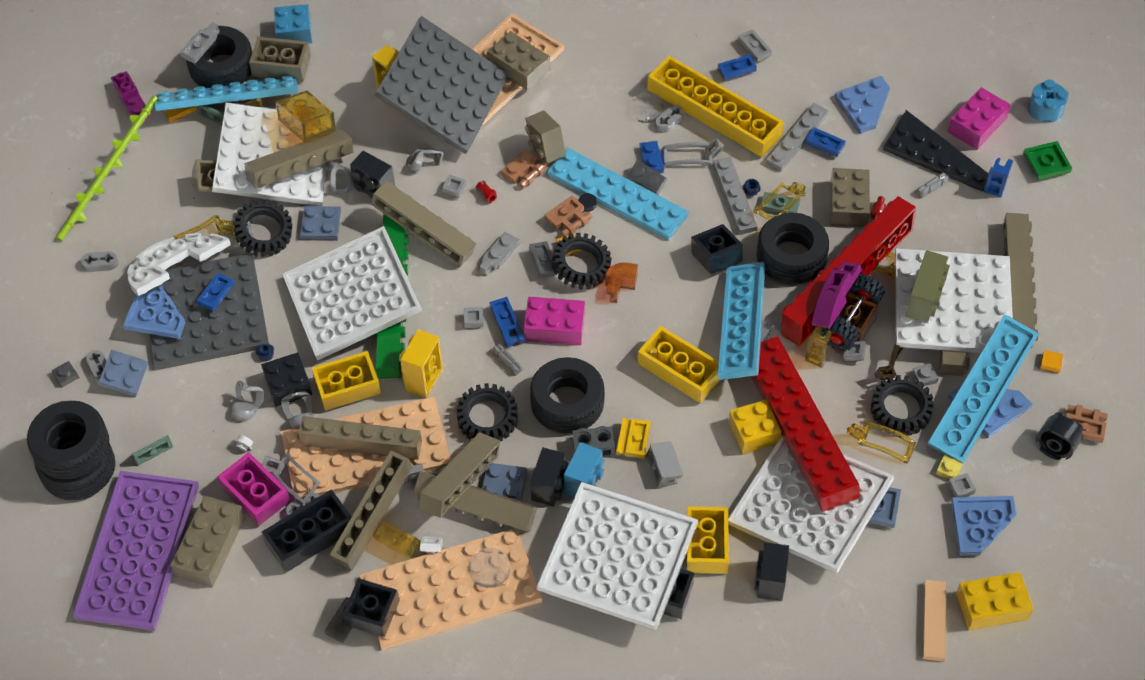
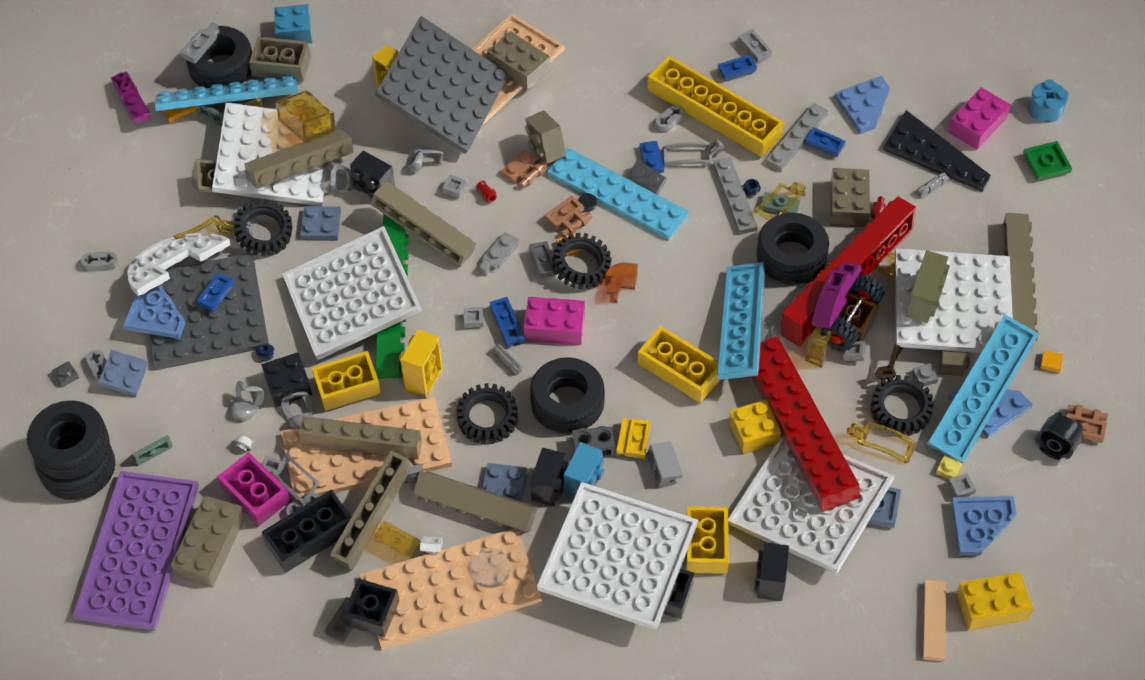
(101, 173): lime plant -> none
(459, 475): dark tan brick -> none
(646, 107): clear tile -> none
(717, 248): black brick -> none
(998, 178): blue hinge -> none

